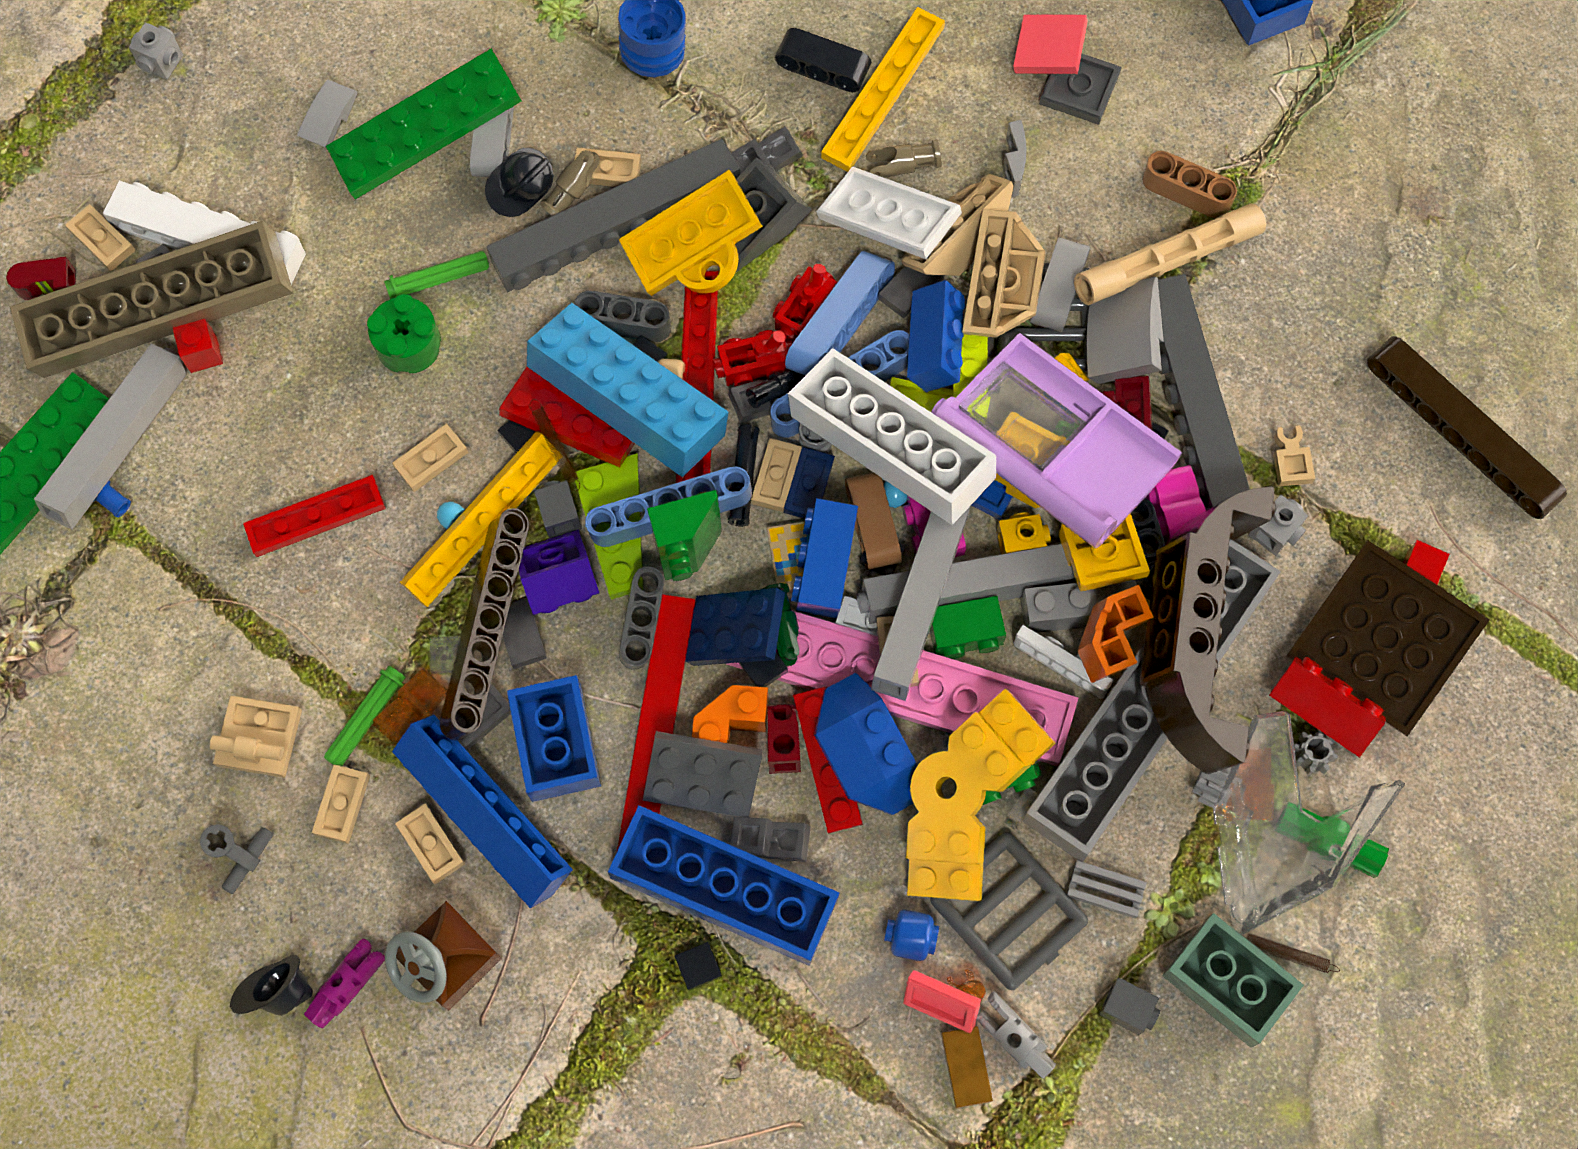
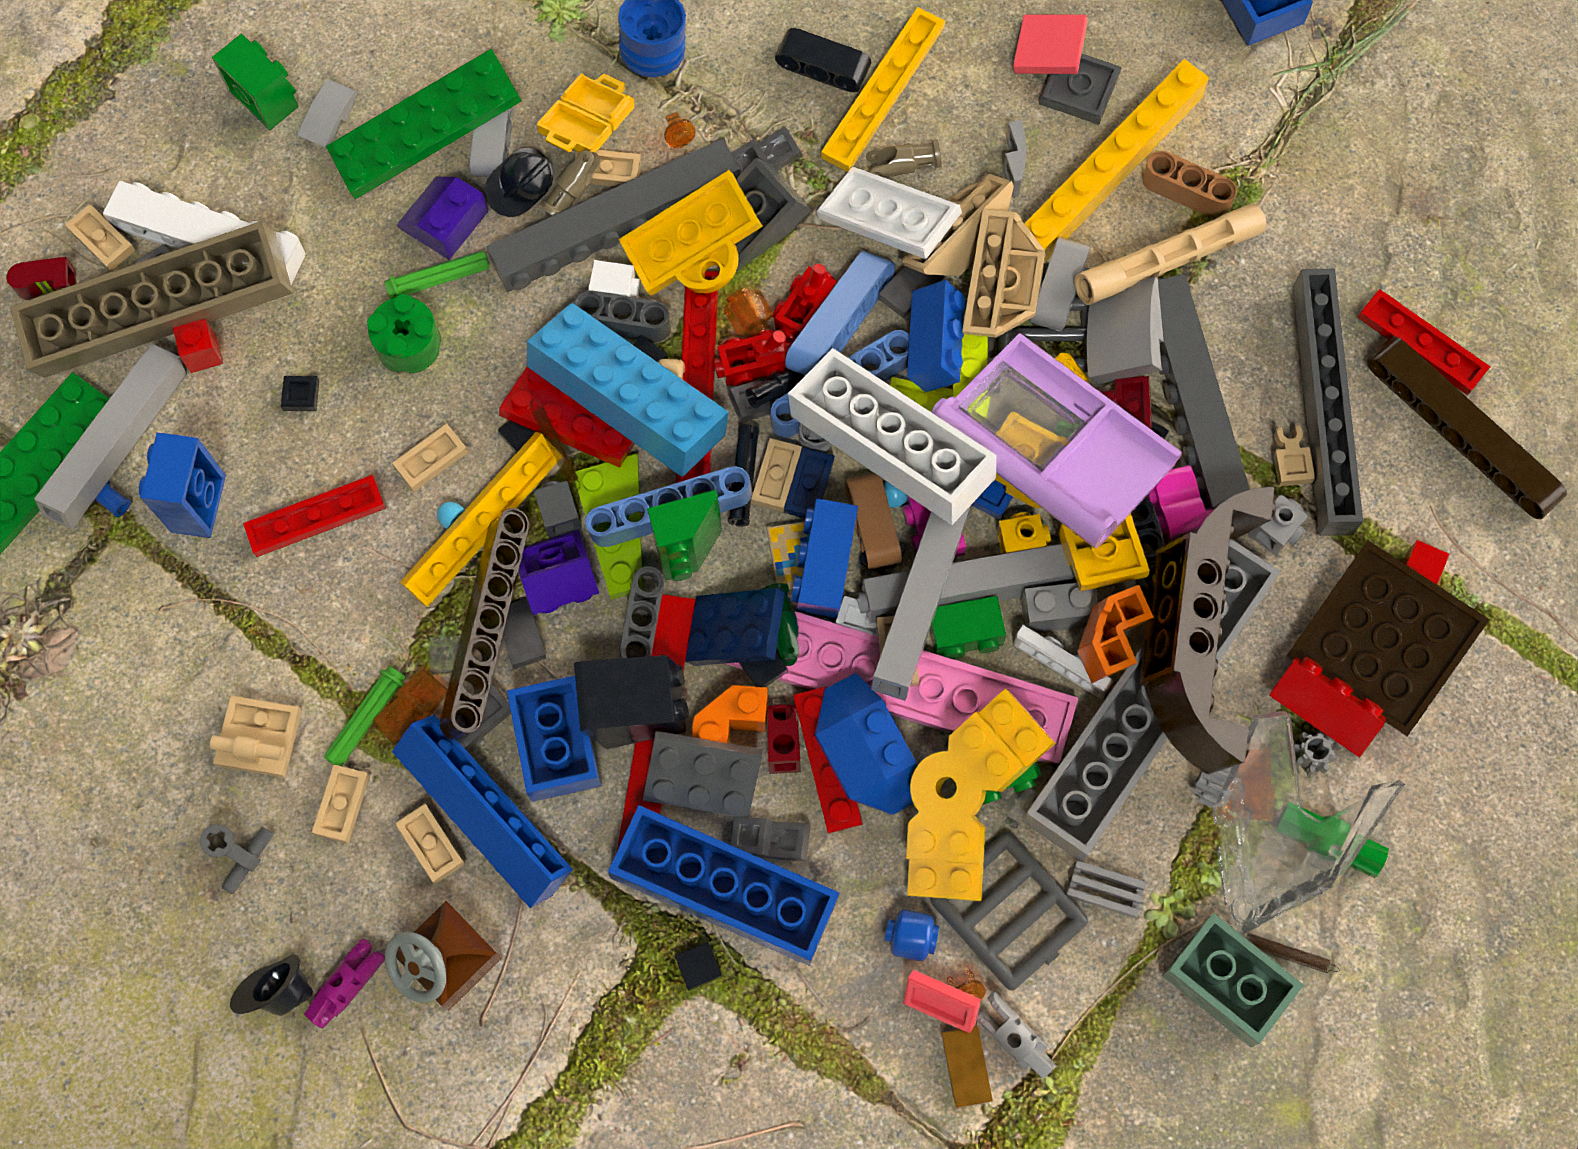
(156, 50): light grey brick -> none
(182, 484): none -> blue brick
(256, 81): none -> green brick
(300, 393): none -> black tile
(445, 215): none -> dark purple slope
(586, 114): none -> yellow piece
(614, 279): none -> white brick
(630, 699): none -> black slope
(679, 131): none -> clear orange plate
(748, 311): none -> clear orange head
(1117, 156): none -> yellow brick
(1130, 1007): dark grey brick -> none
(1327, 402): none -> dark grey brick
(1444, 354): none -> red plate

